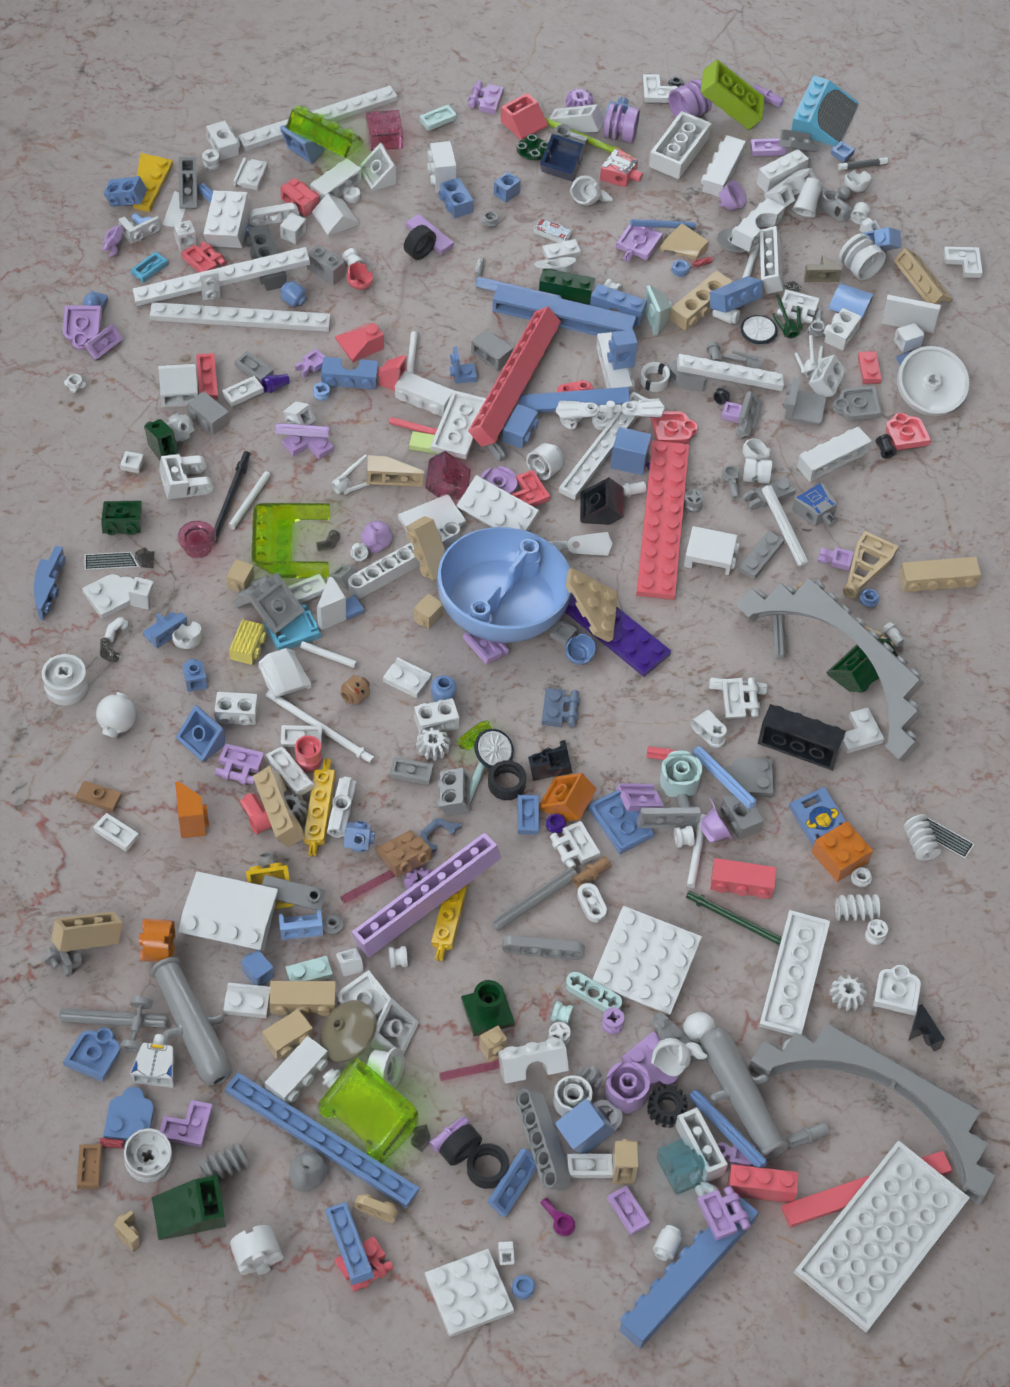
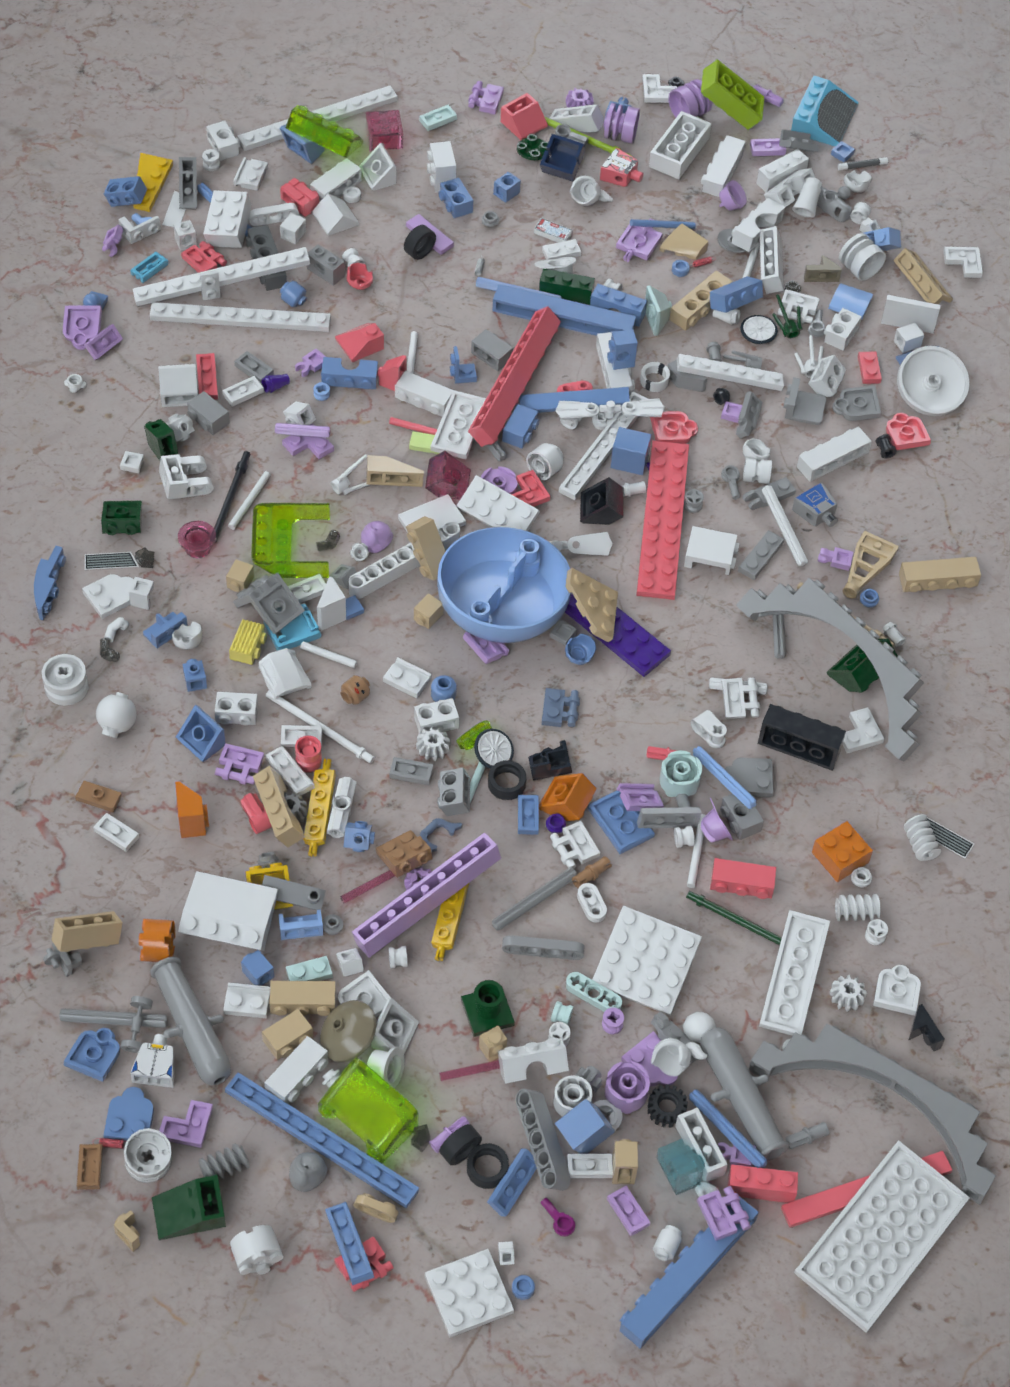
(819, 817): medium blue container -> none

